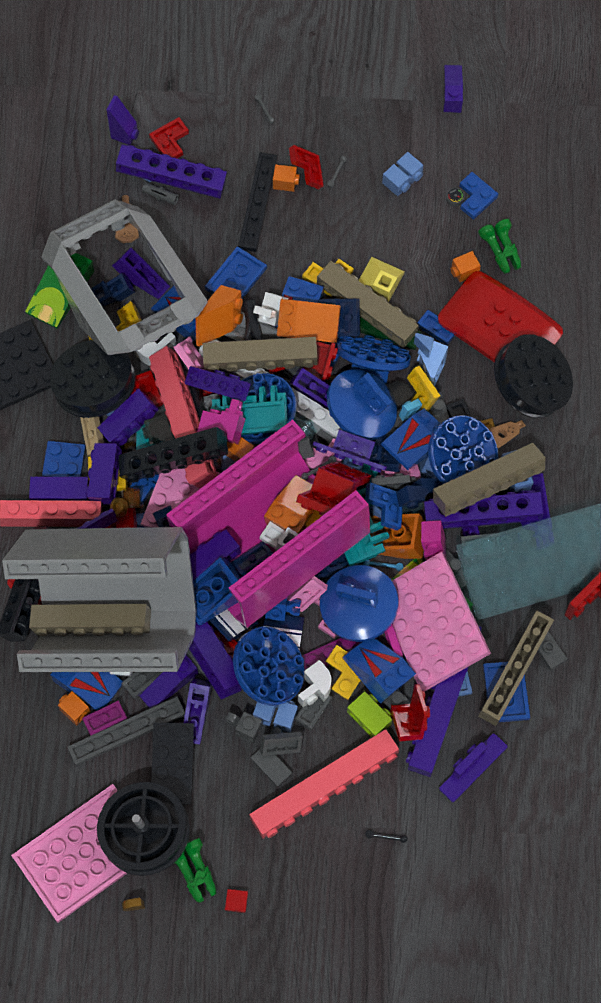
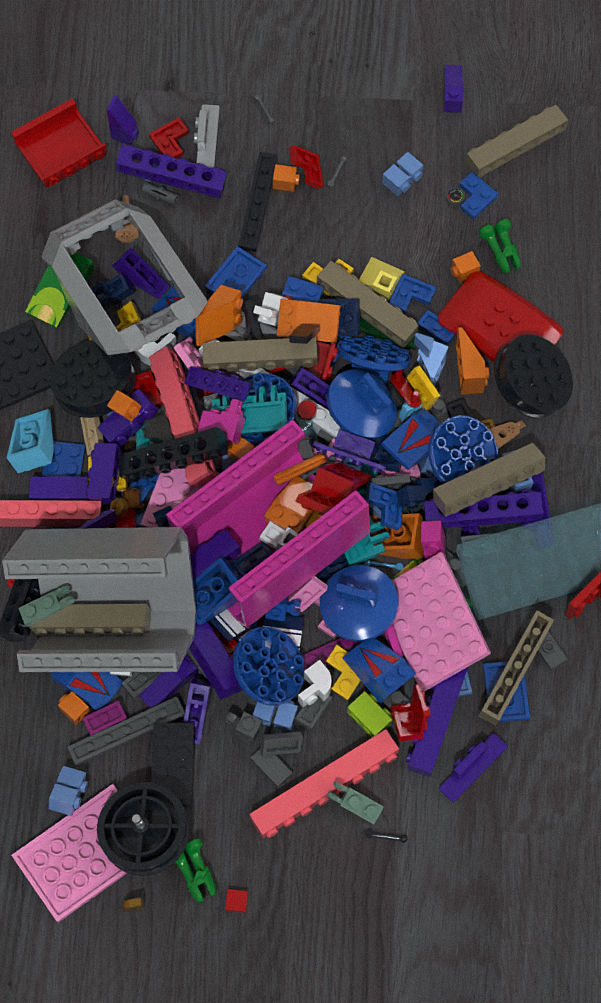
(31, 442): none -> medium azure slope
(46, 606): none -> sand green hinge
(58, 143): none -> red panel
(66, 795): none -> medium blue piece
(124, 406): none -> orange brick
(207, 134): none -> light grey bracket
(299, 469): none -> orange axle
(304, 333): none -> tile
(307, 410): none -> red tile
(357, 803): none -> sand green hinge
(403, 387): none -> red piece
(409, 289): none -> blue plate
(471, 365): none -> orange slope
(516, 141): none -> dark tan brick

